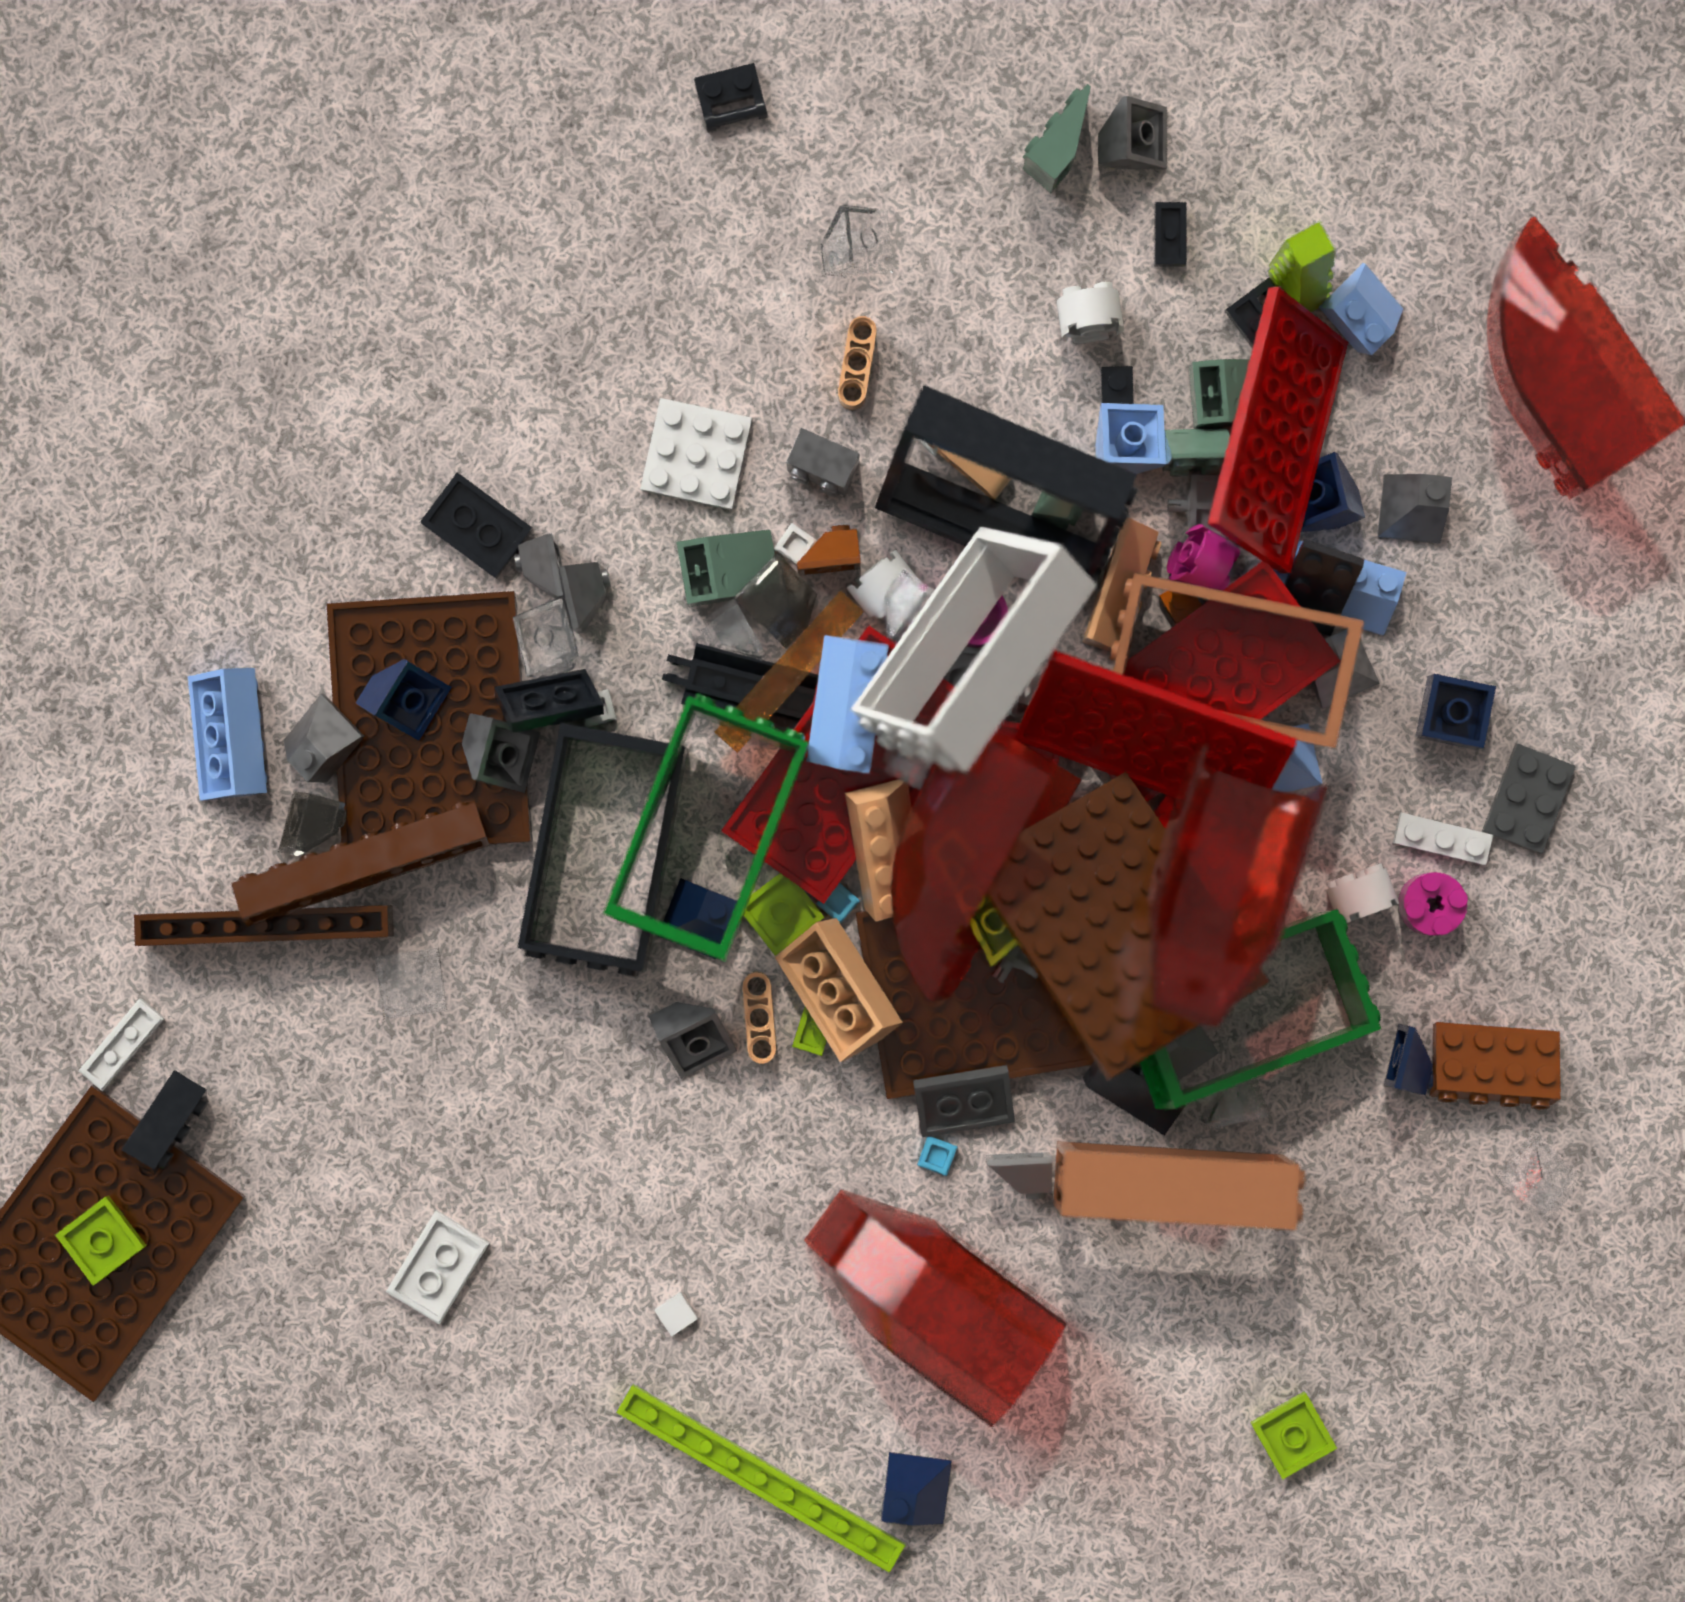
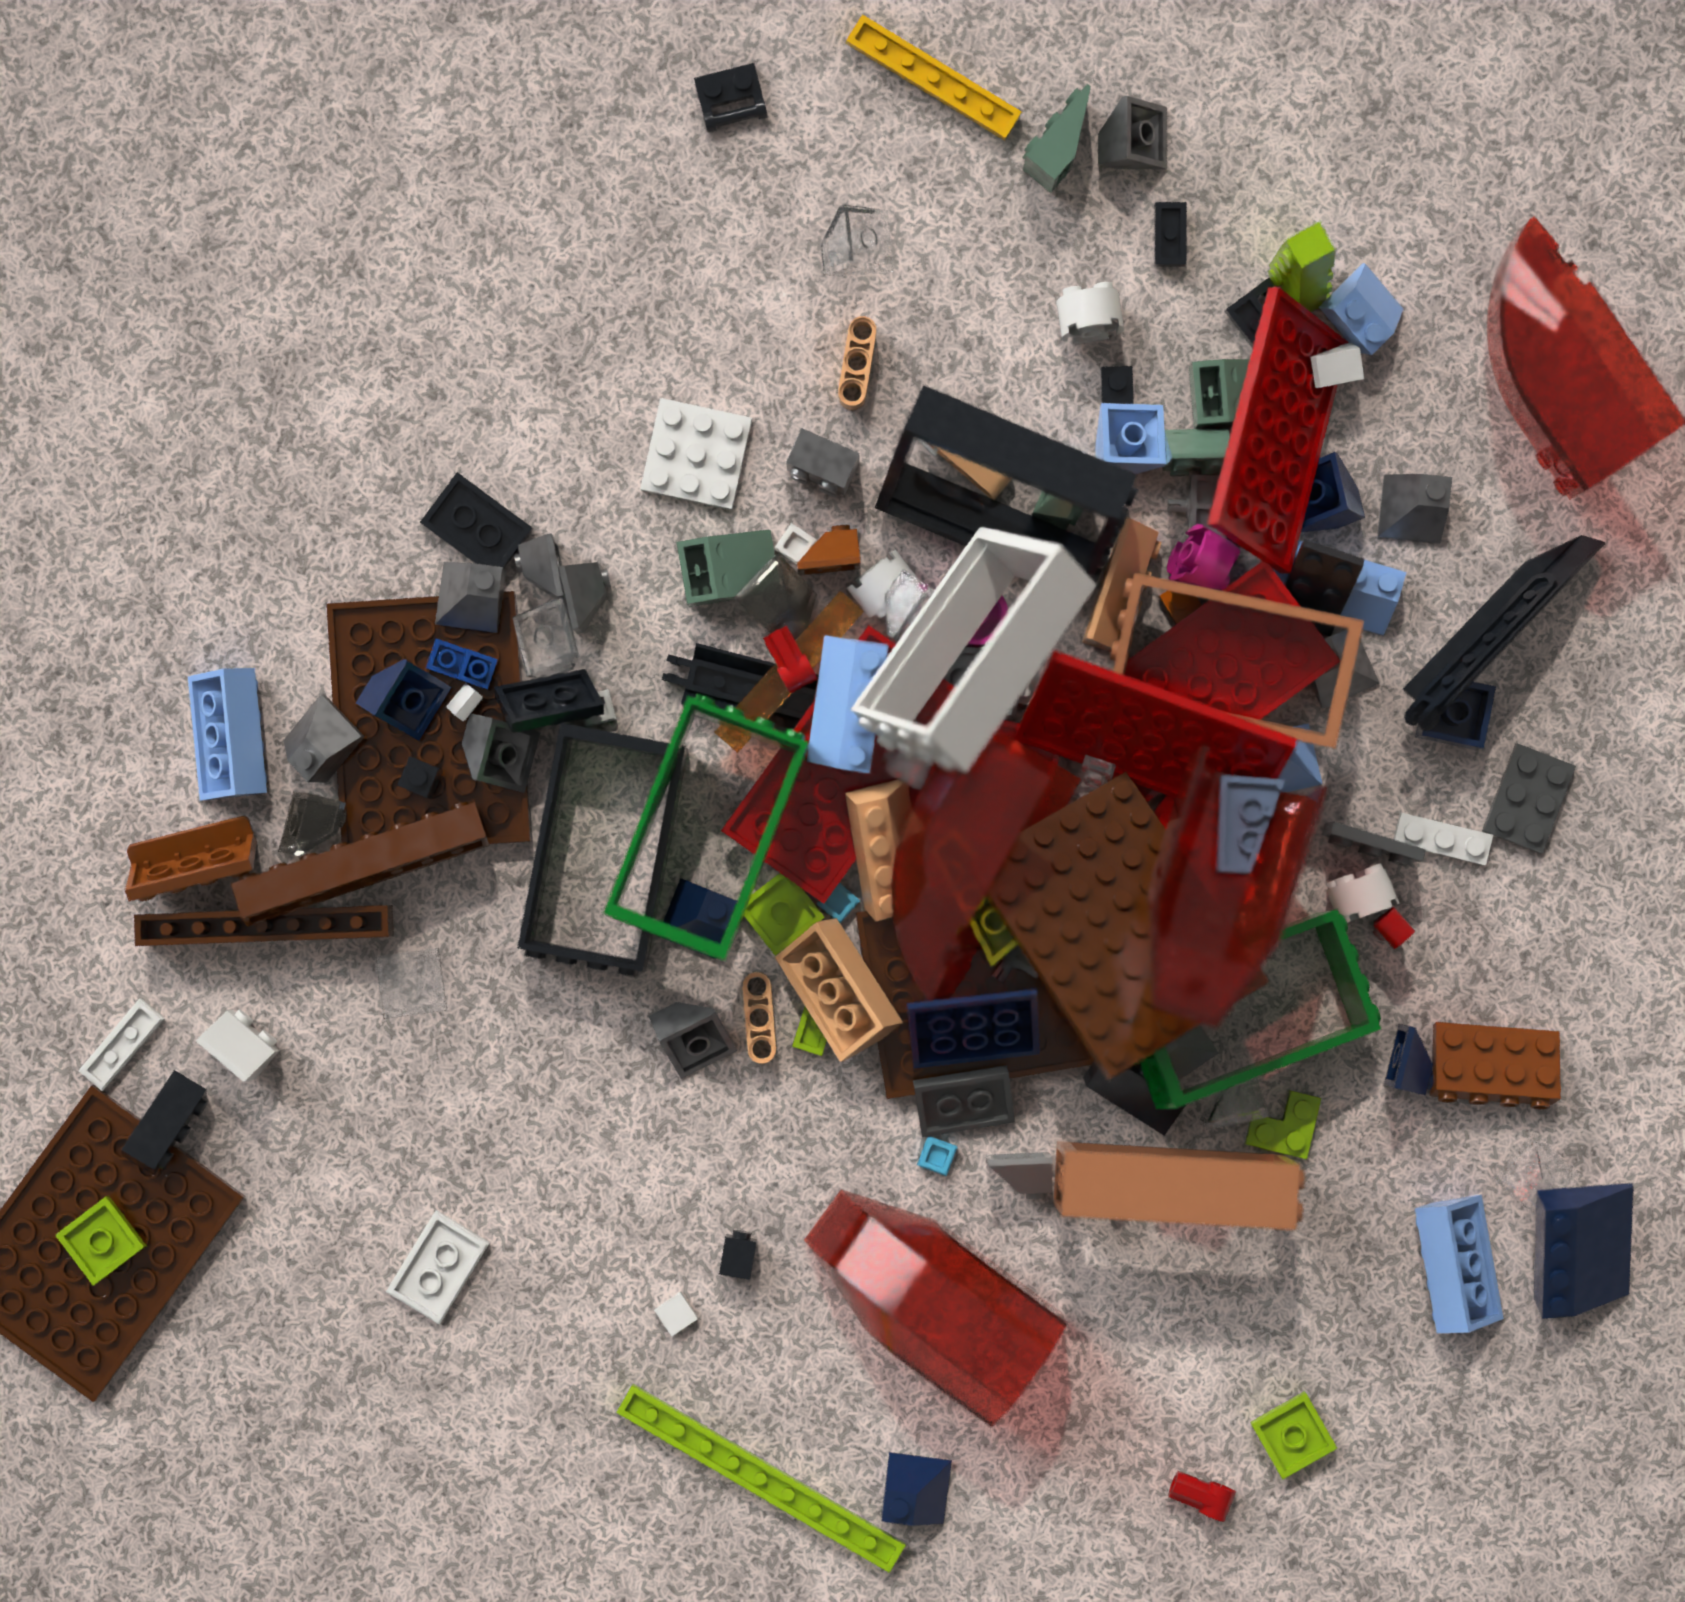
(190, 858): none -> dark orange bracket
(239, 1045): none -> white slope
(420, 777): none -> black brick
(461, 663): none -> blue slope
(464, 702): none -> white tile
(471, 596): none -> flat silver slope
(732, 632): clear slope -> none
(738, 1255): none -> black brick
(792, 665): none -> red piece
(933, 77): none -> yellow plate
(974, 1028): none -> dark blue slope
(1093, 775): none -> clear plate
(1209, 1497): none -> red piece
(1242, 820): none -> sand blue wing
(1293, 1132): none -> lime plate
(1337, 366): none -> white slope
(1373, 844): none -> dark grey plate
(1392, 928): none -> red piece
(1450, 901): dark pink brick -> none
(1459, 1264): none -> light blue slope
(1493, 629): none -> black hinge
(1582, 1248): none -> dark blue slope

